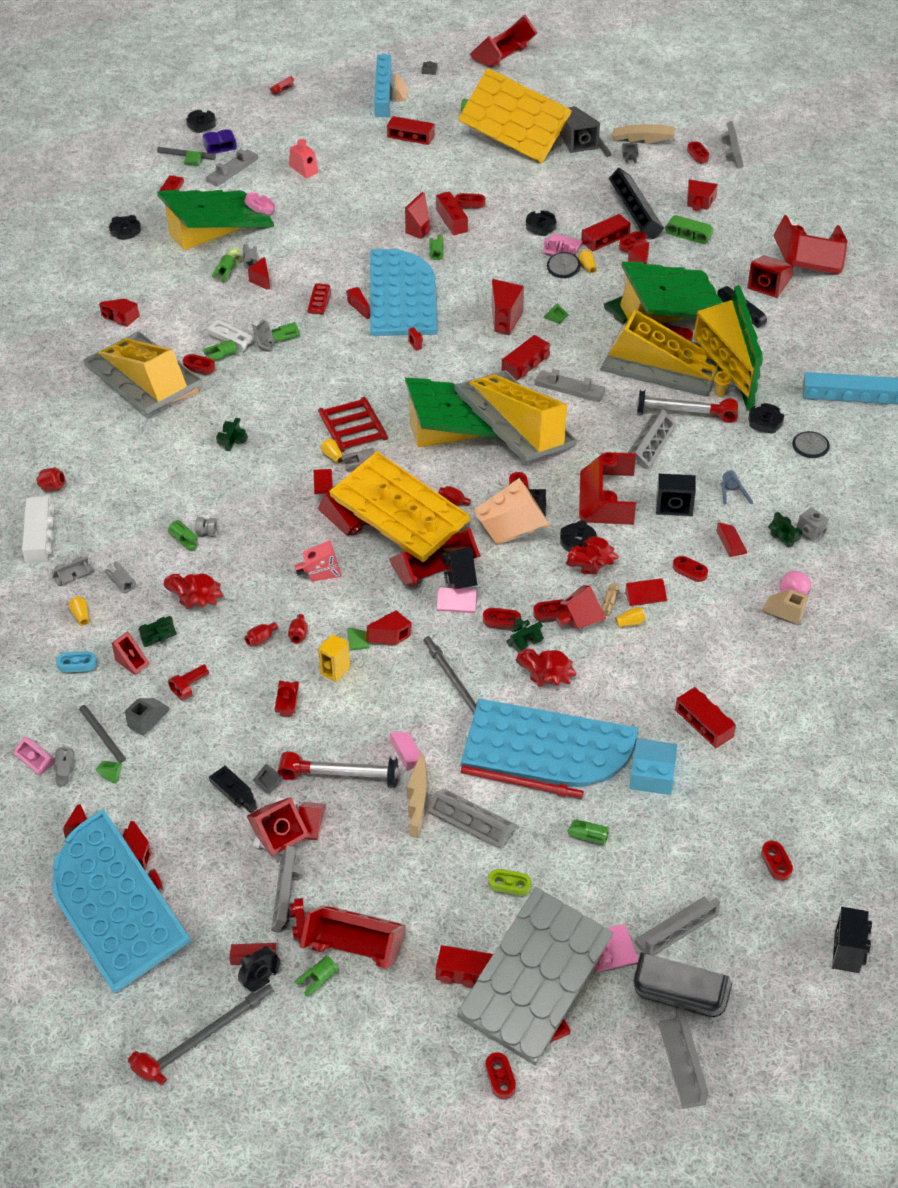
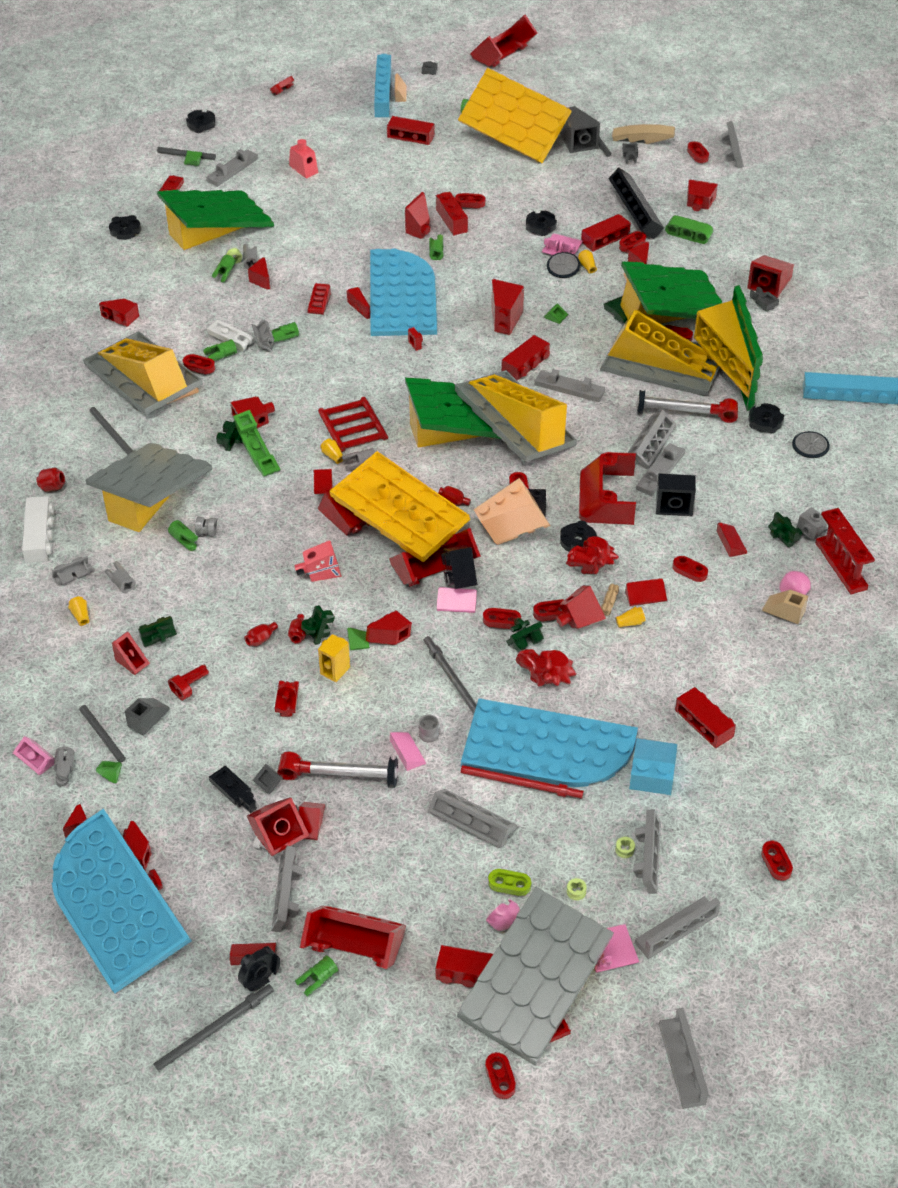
(76, 661): medium azure plate -> none
(111, 430): none -> dark grey bar
(143, 482): none -> light grey piece
(146, 1067): red plant -> none
(194, 589): red head -> none
(220, 141): dark purple brick -> none
(254, 444): none -> bright green slope
(257, 408): none -> red torso
(259, 204): bright pink tile -> none
(297, 911): red plate -> none
(317, 624): none -> dark green hips
(417, 795): tan slope -> none
(428, 728): none -> light grey wheel
(503, 916): none -> bright pink hair
(575, 883): none -> yellowish green bush
(589, 831): bright green hinge -> none
(625, 853): none -> yellowish green bush
(651, 836): none -> light grey hinge
(664, 464): none -> light grey hinge
(682, 985): piece -> none
(722, 382): yellow cone -> none
(731, 481): sand blue plant -> none
(758, 317): black beam -> none
(764, 300): none -> dark grey plate
(811, 251): red windscreen -> none
(836, 556): none -> red fence
(851, 940): black brick -> none

